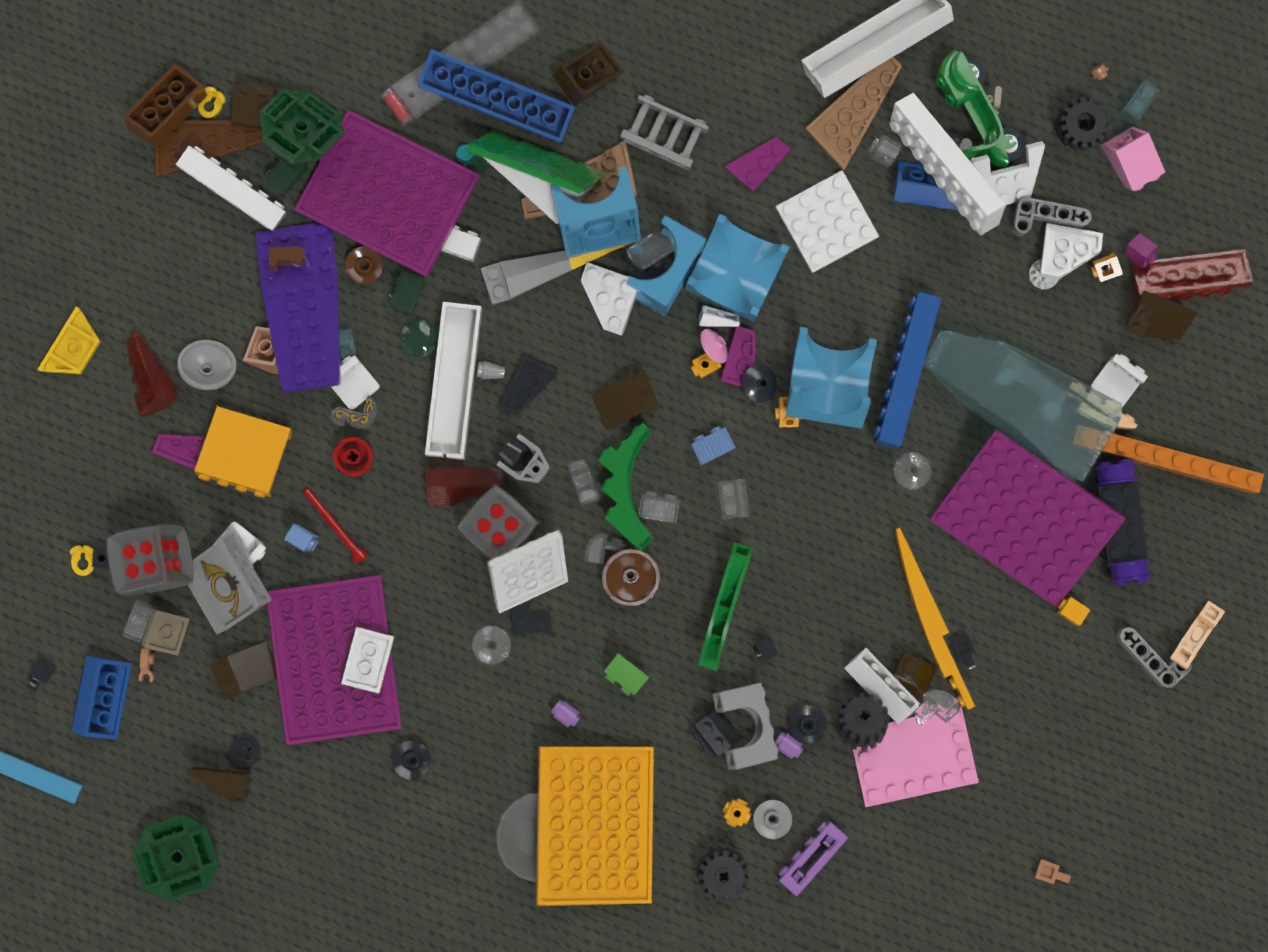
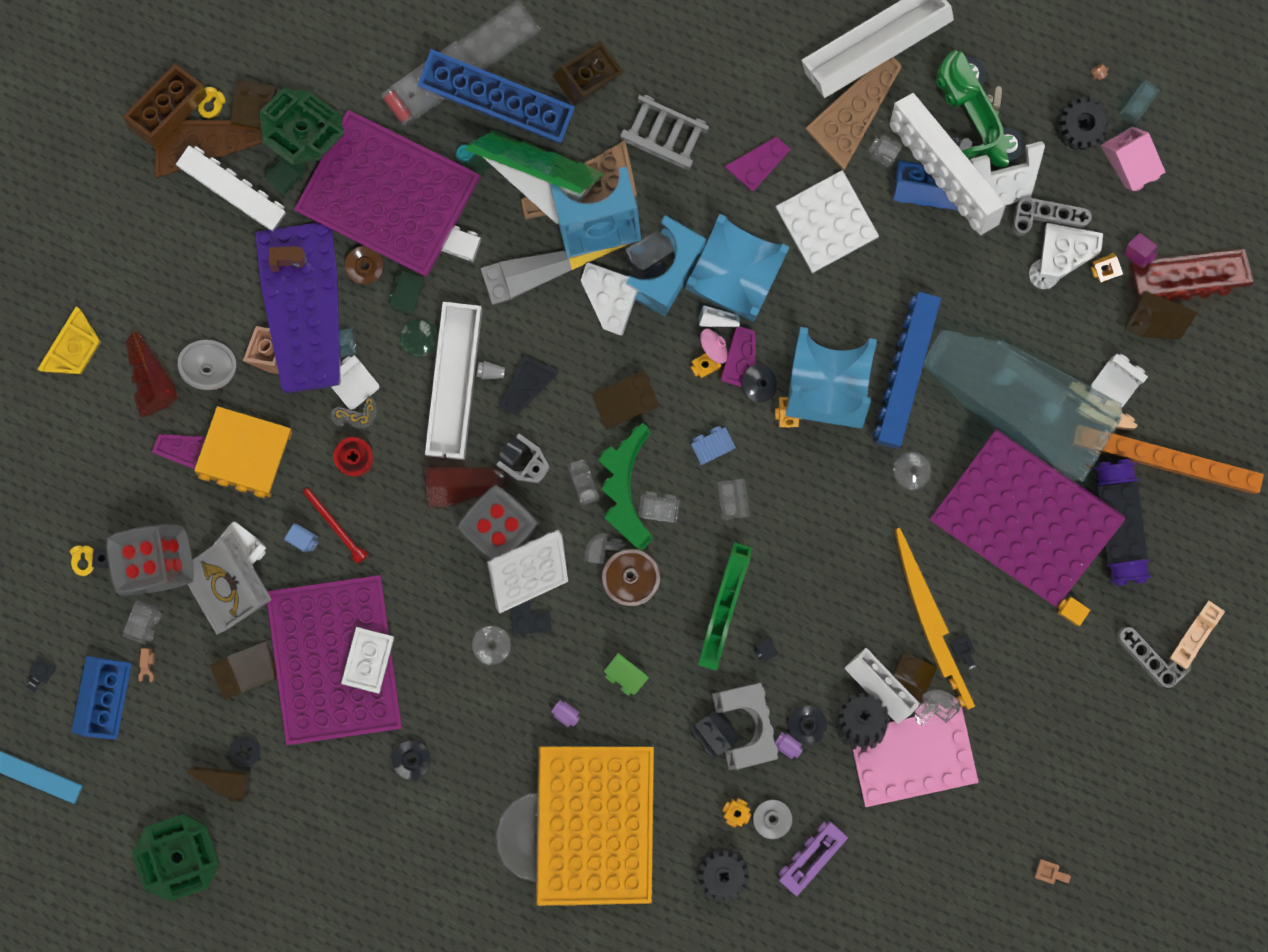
(165, 632): dark tan plate -> none

